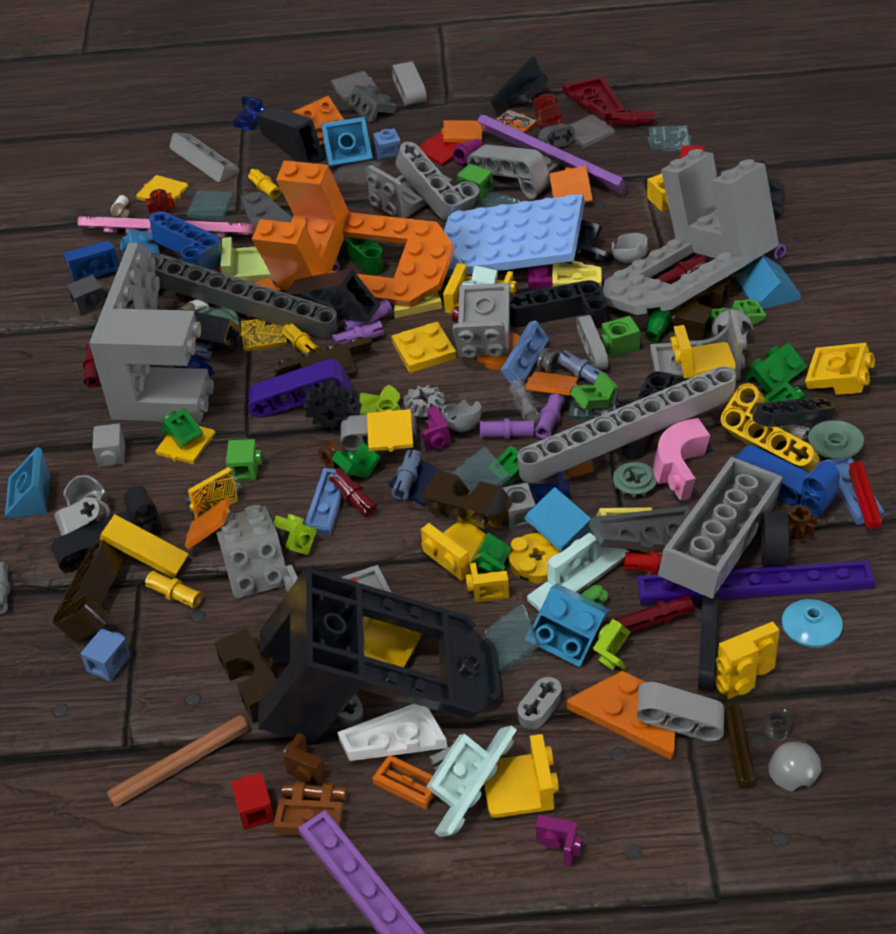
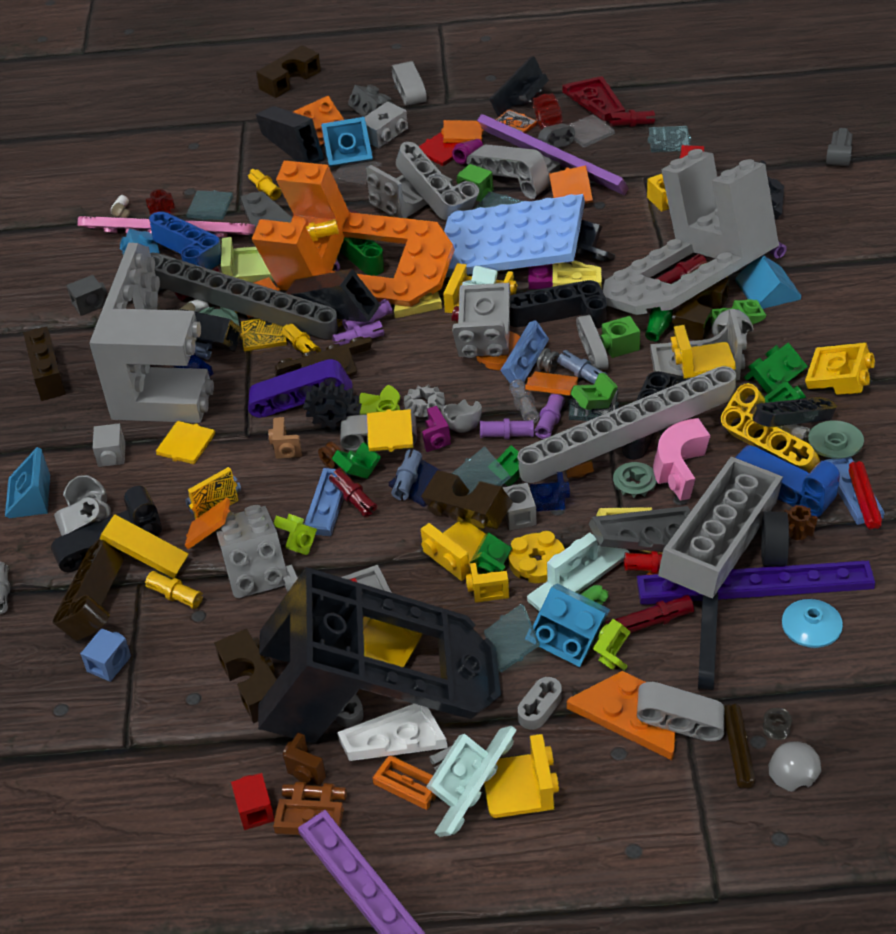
(44, 363): none -> dark brown arch
(91, 375): dark red pin -> none
(92, 260): blue bracket -> none
(171, 186): yellow piece -> none
(177, 761): nougat axle -> none
(181, 427): green bracket -> none
(203, 157): light grey slope -> none
(243, 459): bright green brick -> none
(246, 117): clear blue bracket -> none
(284, 445): none -> medium nougat bracket
(298, 63): none -> dark brown arch
(322, 229): none -> yellow pin
(345, 85): clear piece -> none
(385, 123): none -> light grey brick
(386, 143): medium blue bracket -> none
(423, 347): yellow plate -> none
(557, 834): magenta bracket -> none
(559, 520): dark azure slope -> none
(630, 247): light grey hair -> none
(745, 658): yellow plate -> none
(840, 148): none -> dark grey piece

